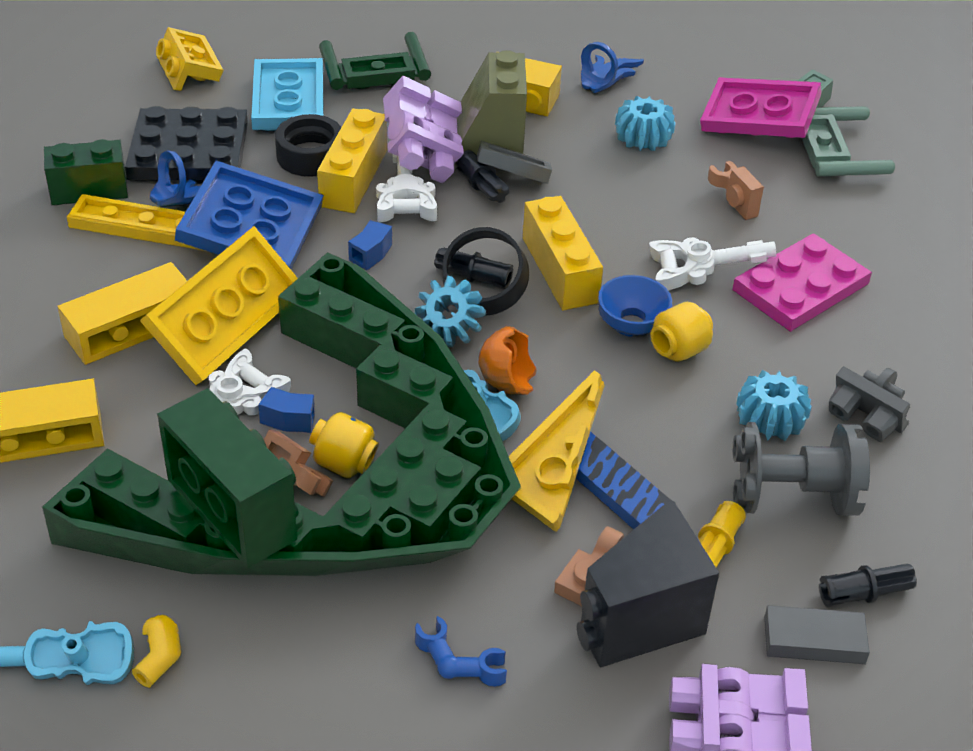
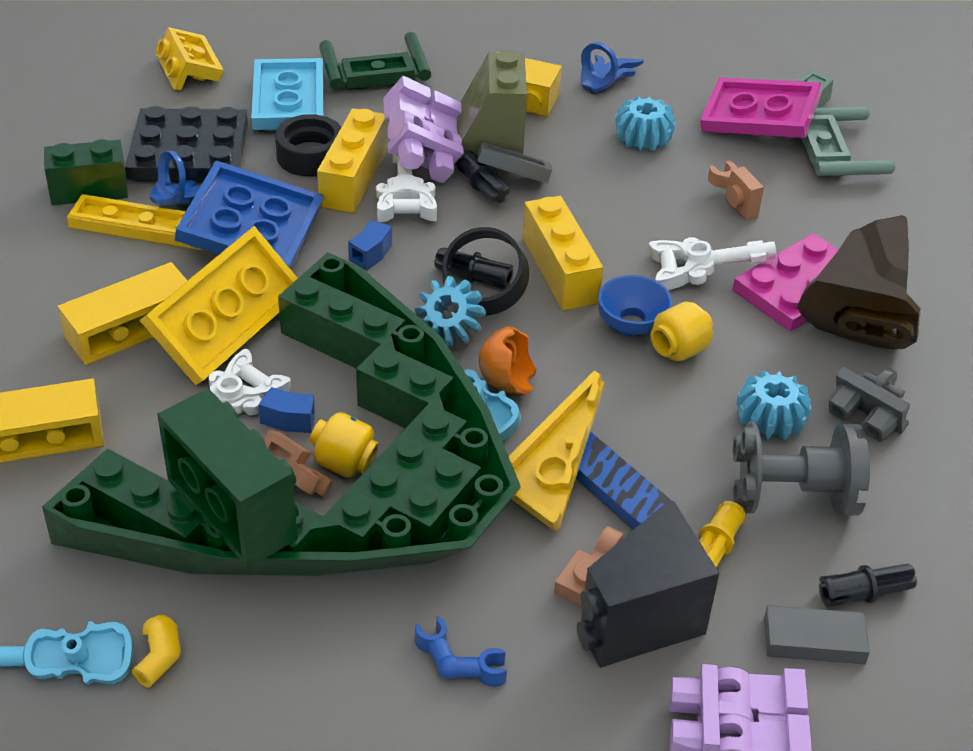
(865, 288): none -> dark brown piece

